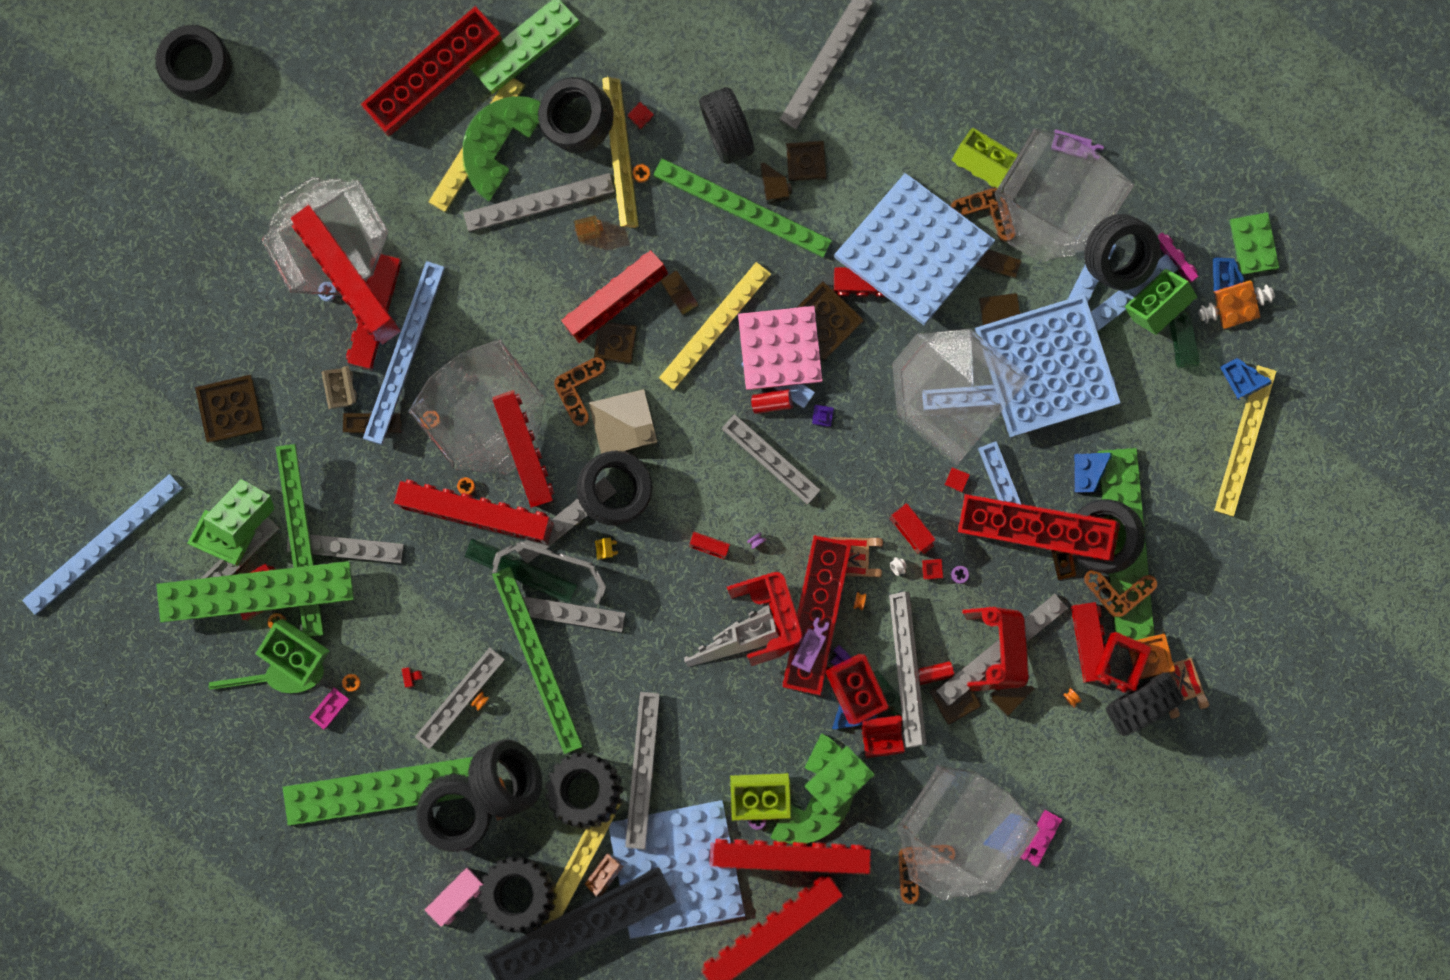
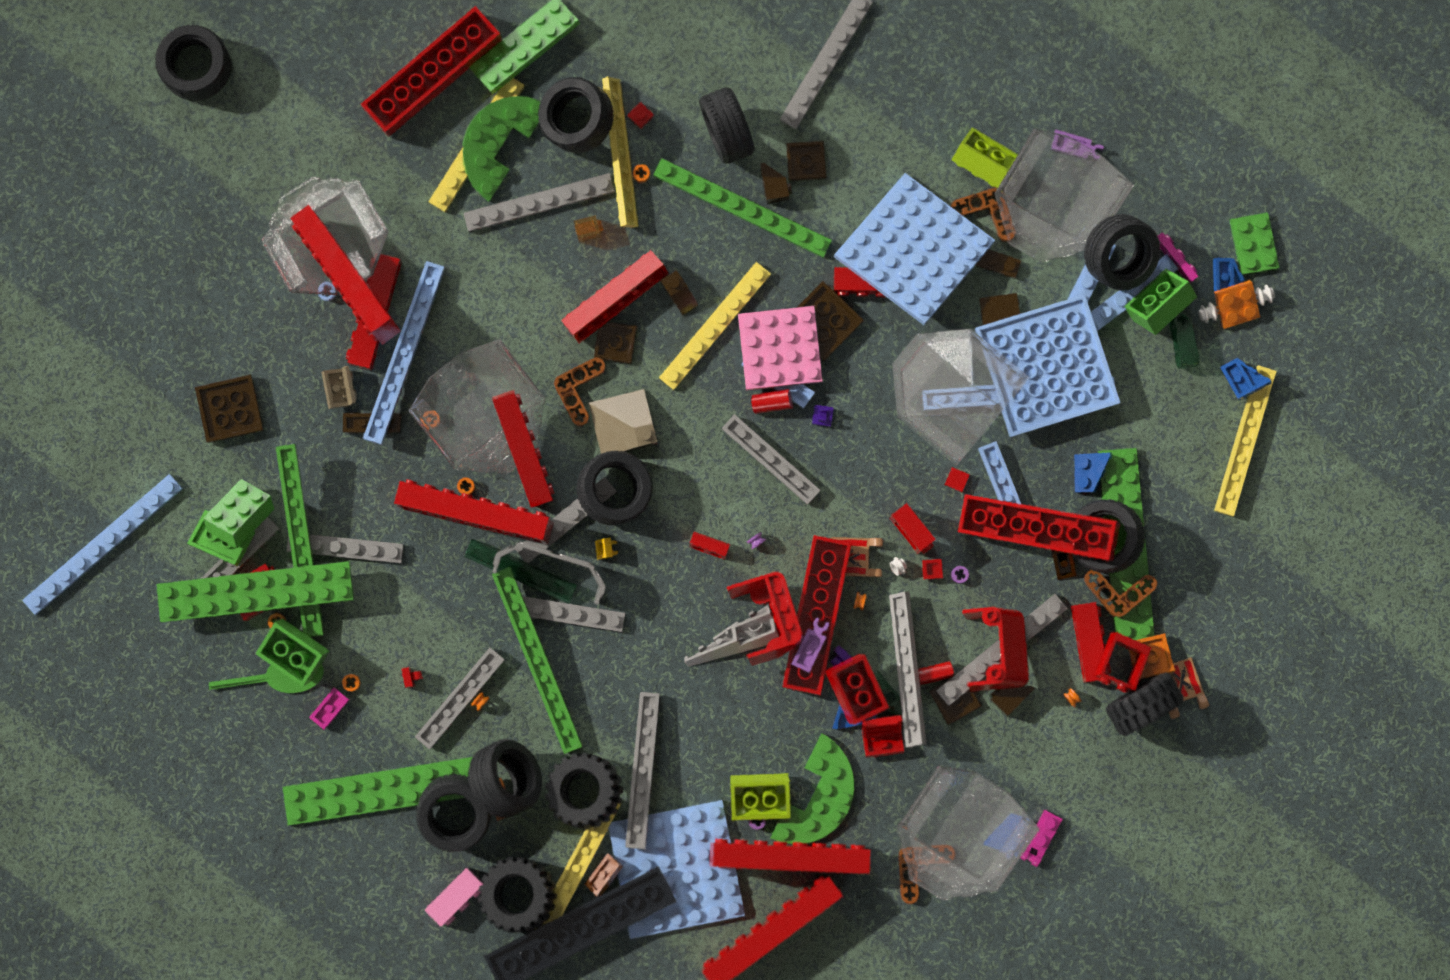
(839, 780): bright green brick -> none

